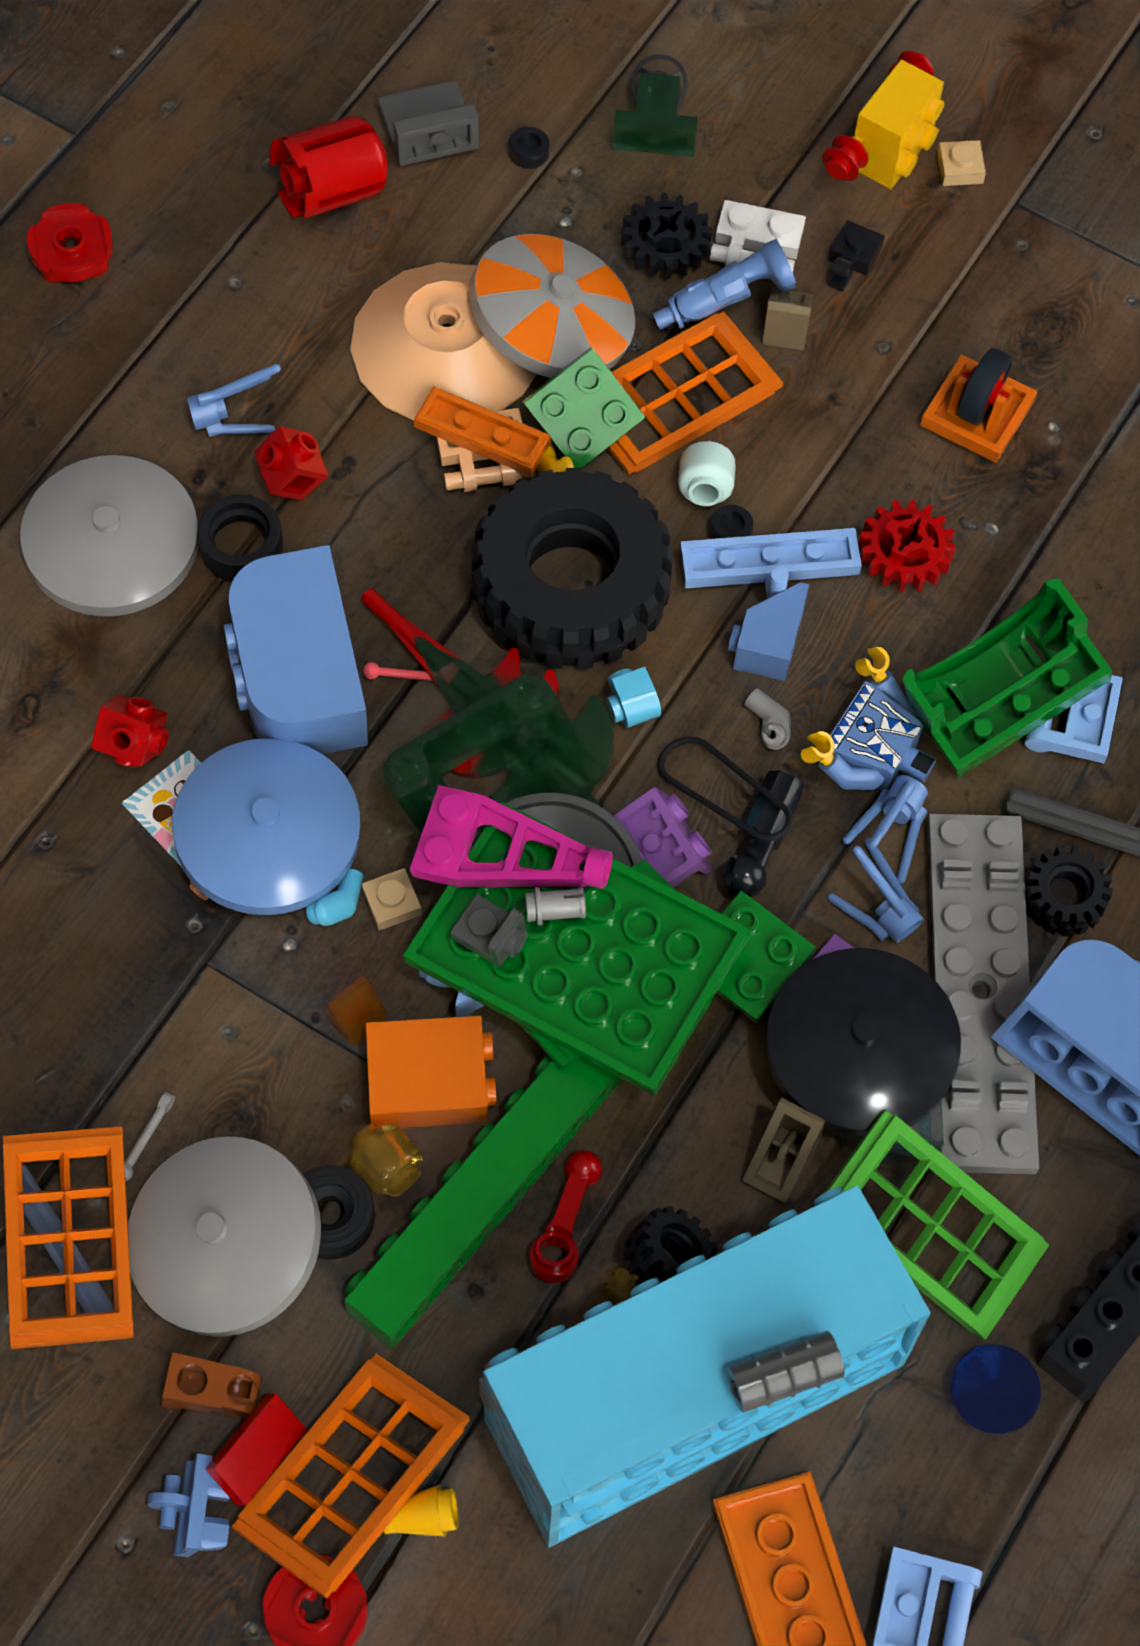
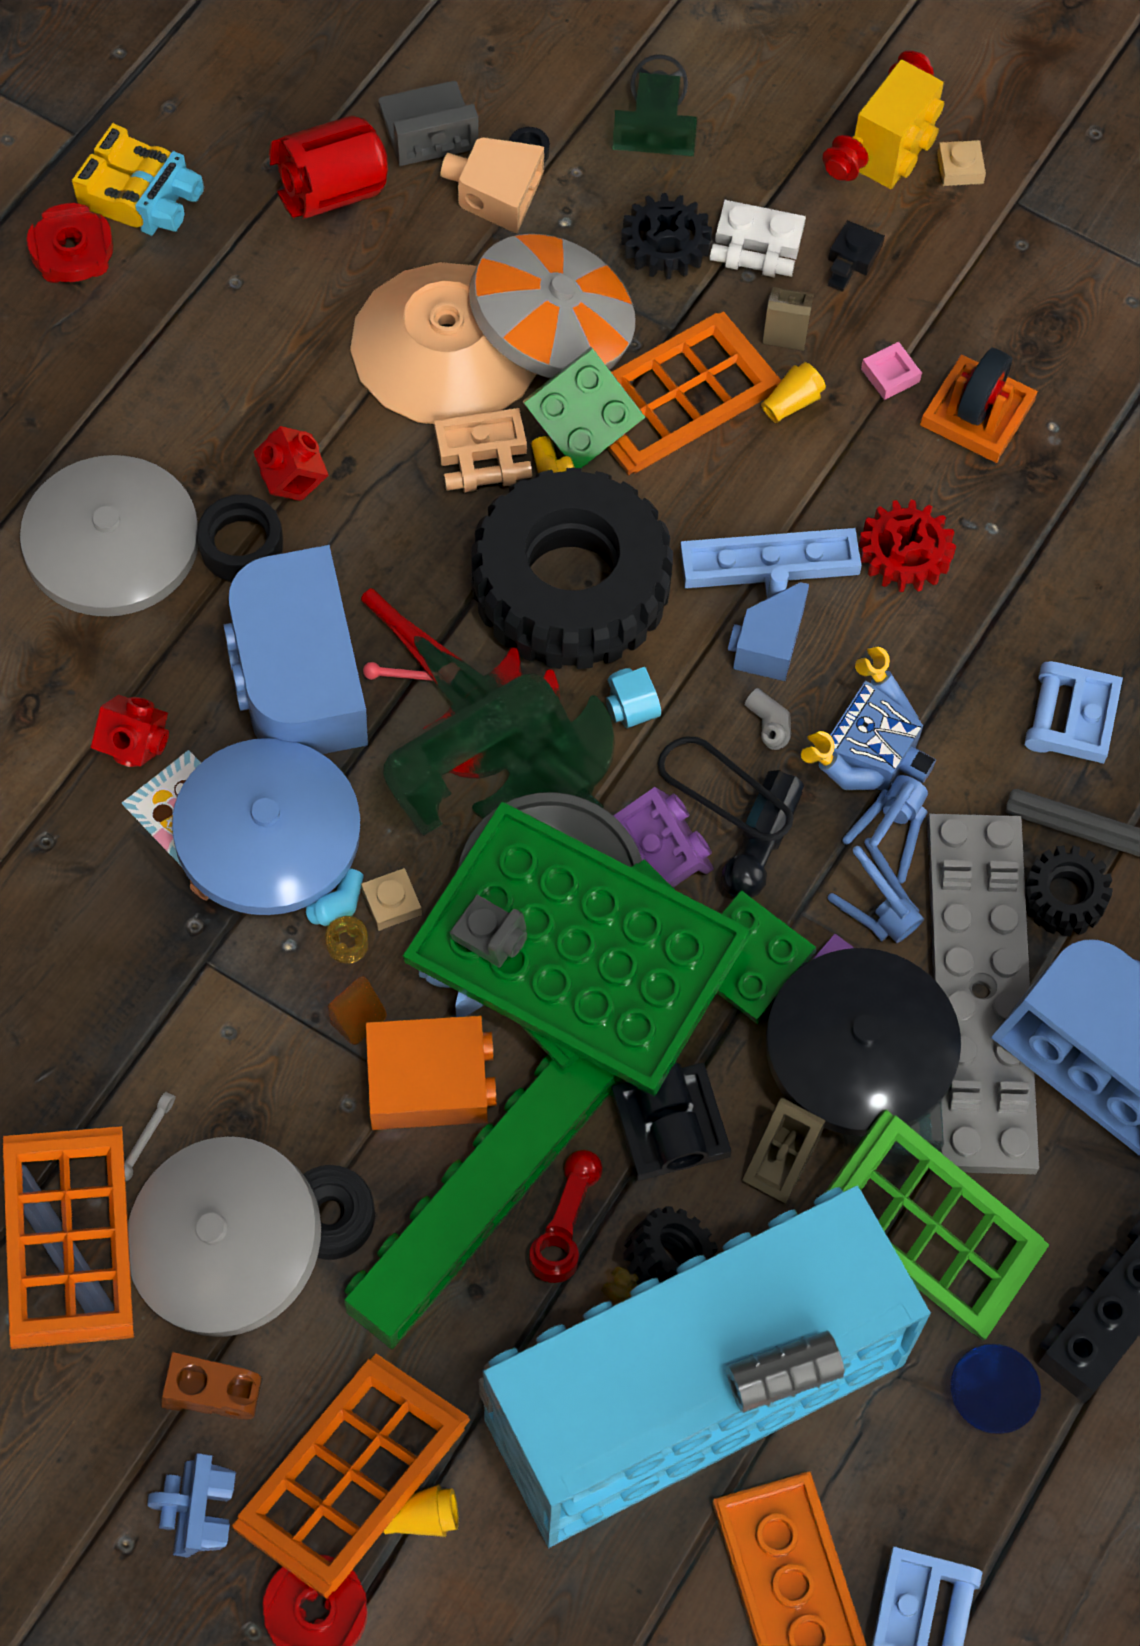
(136, 182): none -> hips
(209, 407): medium blue plant -> none
(256, 1449): red tile -> none
(353, 928): none -> clear yellow bush
(386, 1159): clear yellow head -> none
(451, 831): dark pink plate -> none
(482, 431): orange tile -> none
(497, 179): none -> light nougat torso
(555, 905): light grey pin -> none
(675, 1126): none -> black plate
(706, 473): light aqua head -> none
(727, 286): medium blue piece -> none
(730, 522): black tile -> none
(795, 391): none -> yellow cone
(891, 370): none -> bright pink plate
(1005, 682): green piece -> none

